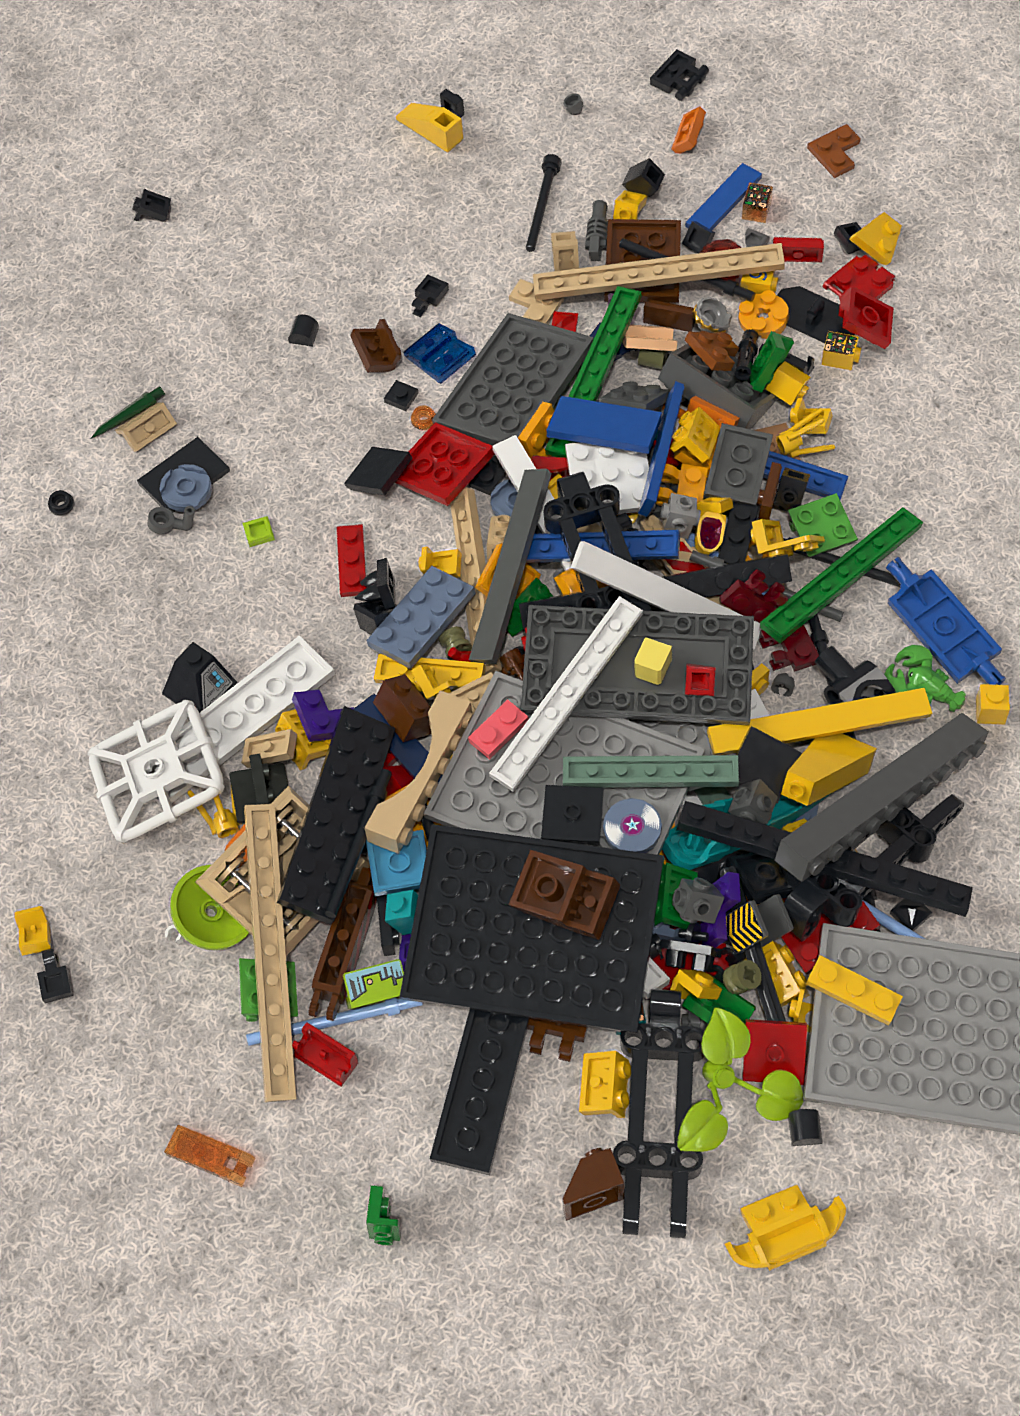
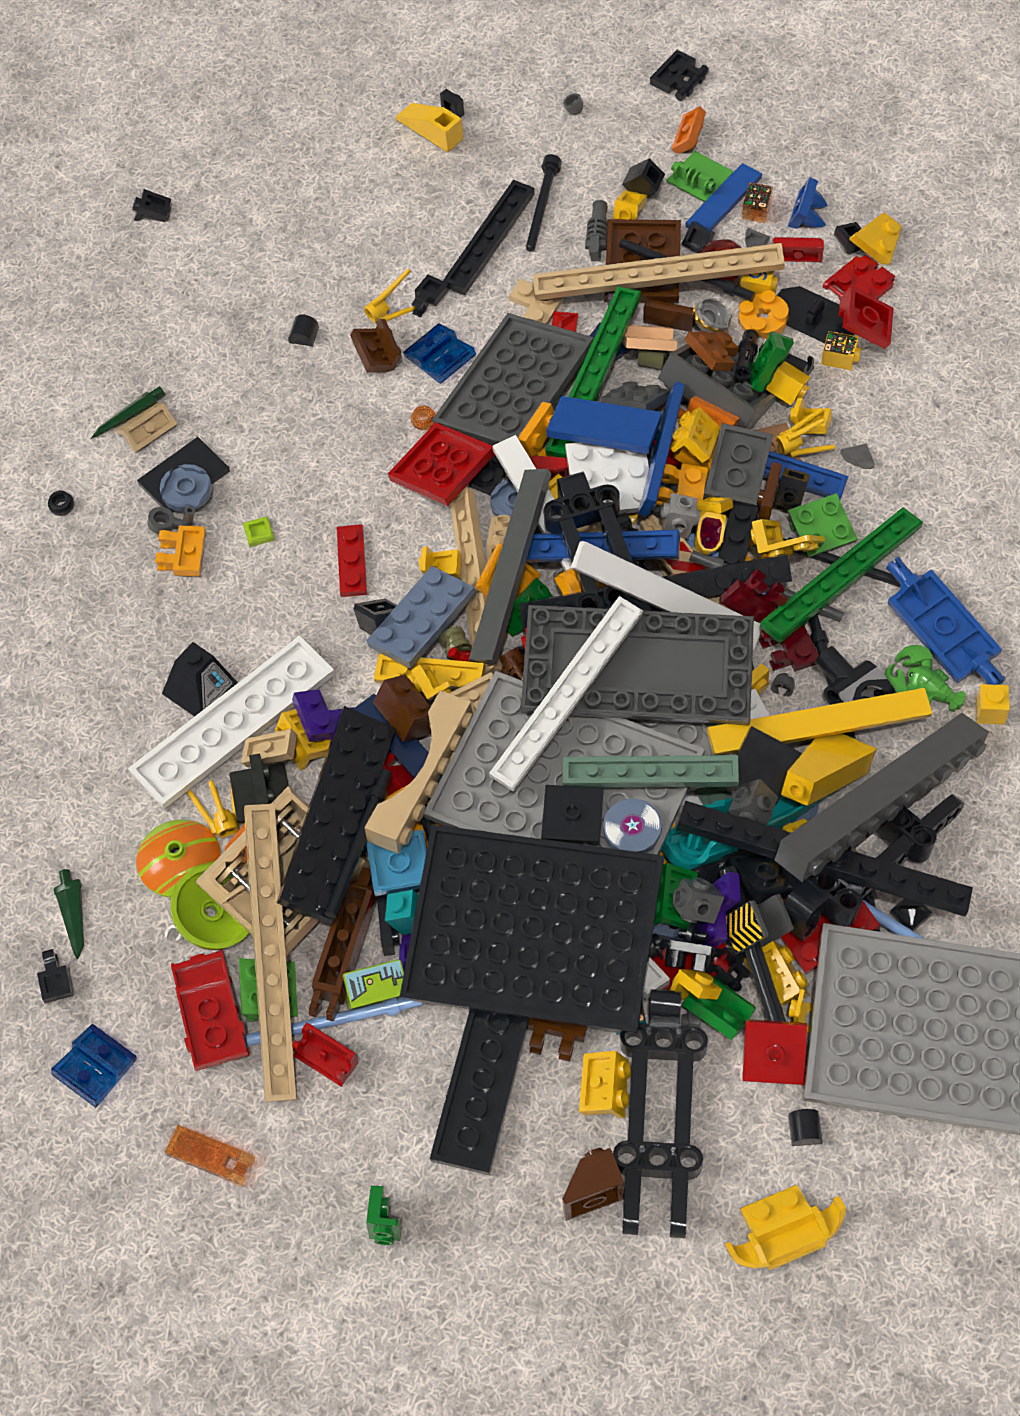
(33, 930): yellow bracket -> none
(70, 905): none -> dark green bar
(103, 1055): none -> clear blue slope
(162, 869): none -> orange dish
(170, 774): white plate -> none
(188, 552): none -> light orange plate
(209, 1010): none -> red piece
(378, 307): none -> yellow plant
(378, 470): black tile -> none
(379, 585): black tile -> none
(401, 395): black plate -> none
(489, 237): none -> black plate
(498, 729): coral plate -> none
(565, 251): tan bracket -> none
(565, 894): reddish brown slope -> none
(652, 661): light yellow piece -> none
(698, 175): none -> bright green hinge
(700, 680): red slope -> none
(723, 1040): lime plant -> none
(735, 974): olive wheel -> none
(802, 210): none -> blue tile
(830, 150): dark orange plate -> none
(854, 990): yellow plate -> none
(858, 456): none -> flat silver tile

